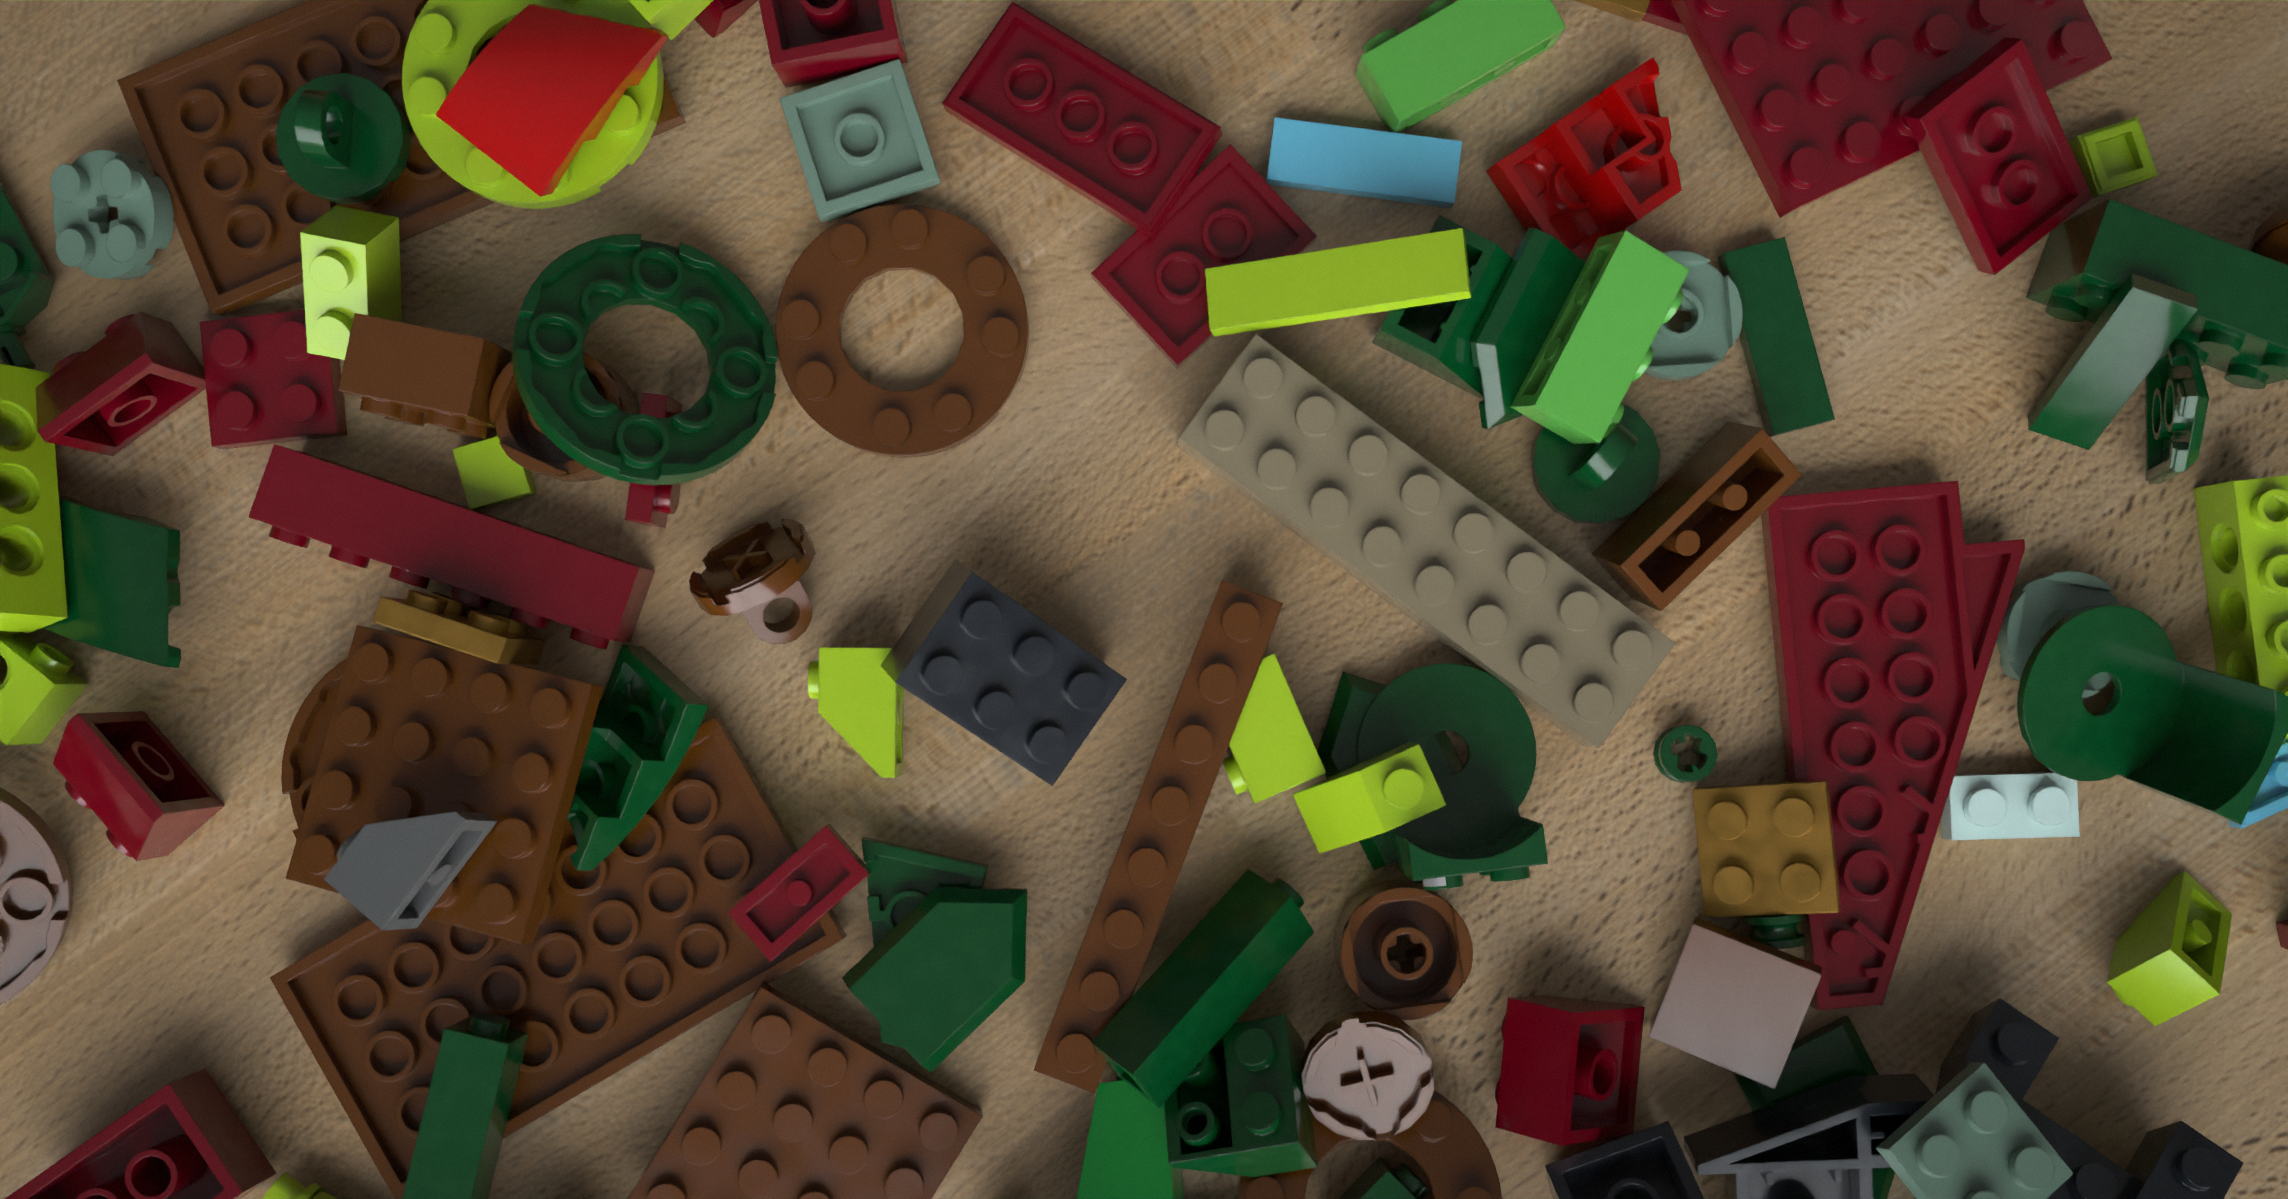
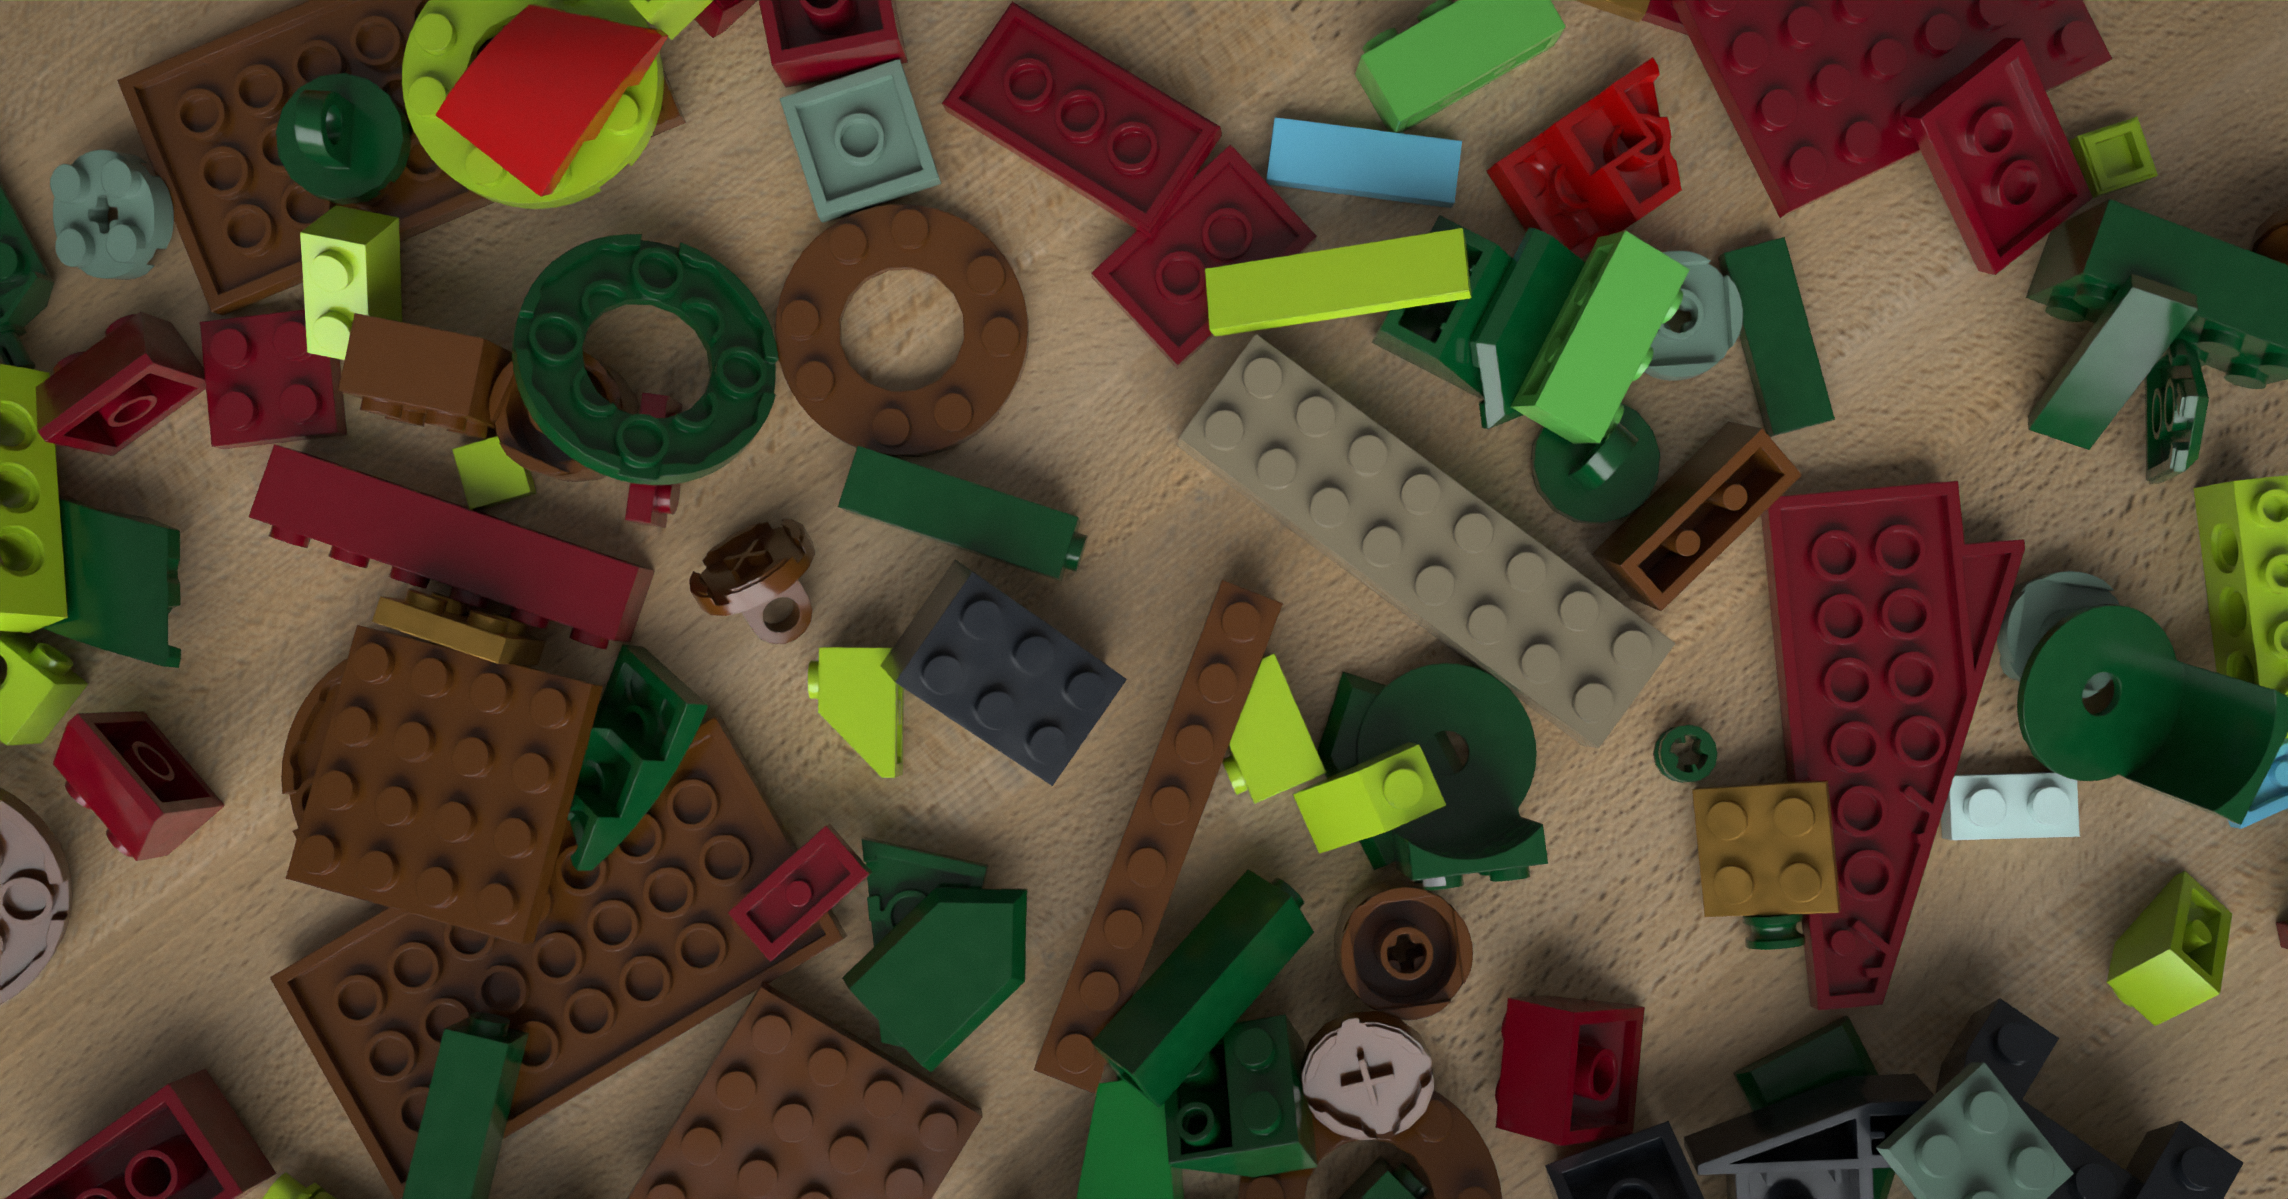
(405, 865): dark grey slope -> none
(962, 514): none -> dark green brick
(1735, 1002): tile -> none

